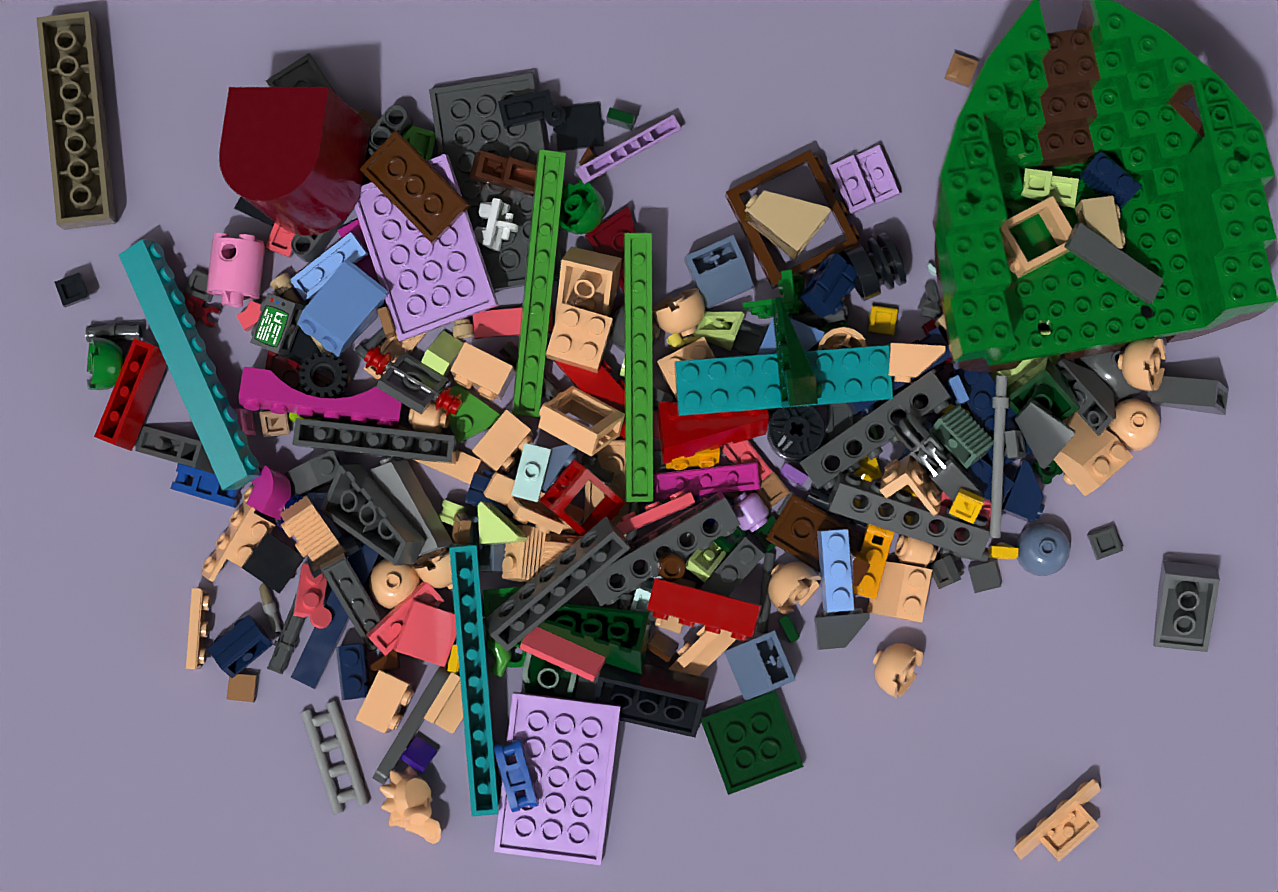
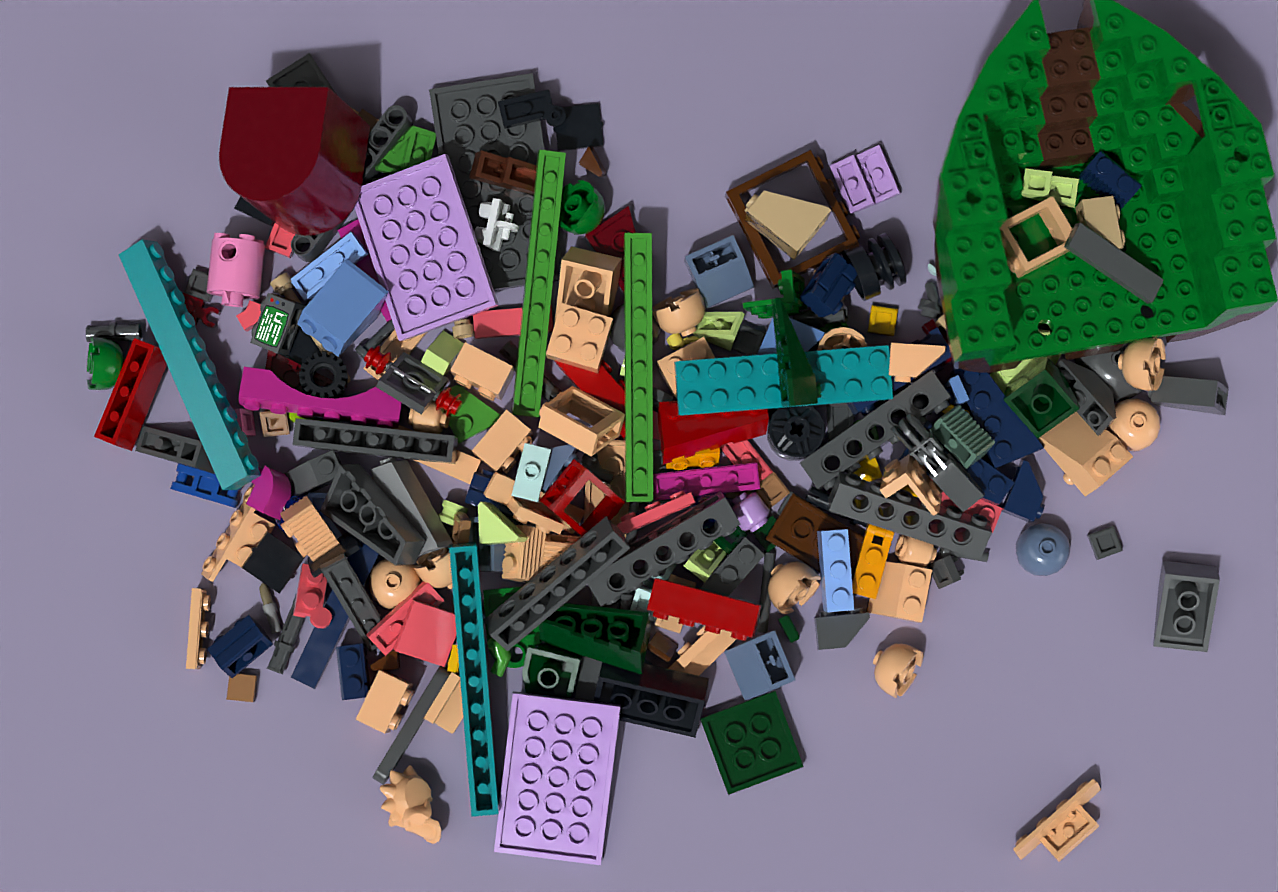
(72, 290): black tile -> none
(76, 120): dark tan brick -> none
(342, 742): light grey bar -> none
(386, 322): medium nougat tile -> none
(414, 187): reddish brown tile -> none
(419, 754): dark purple tile -> none
(516, 775): blue plate -> none
(563, 653): coral tile -> none
(620, 118): dark green tile -> none
(628, 149): lavender piece -> none
(671, 567): reddish brown tile -> none
(793, 474): medium lavender tile -> none
(859, 566): reddish brown slope -> none
(961, 70): medium nougat tile -> none
(966, 505): yellow tile -> none
(984, 577): dark grey tile -> none
(1000, 403): light grey bar -> none
(1003, 551): yellow tile -> none
(1014, 445): dark grey tile -> none
(1043, 431): dark grey slope -> none
(1046, 476): dark green plate -> none

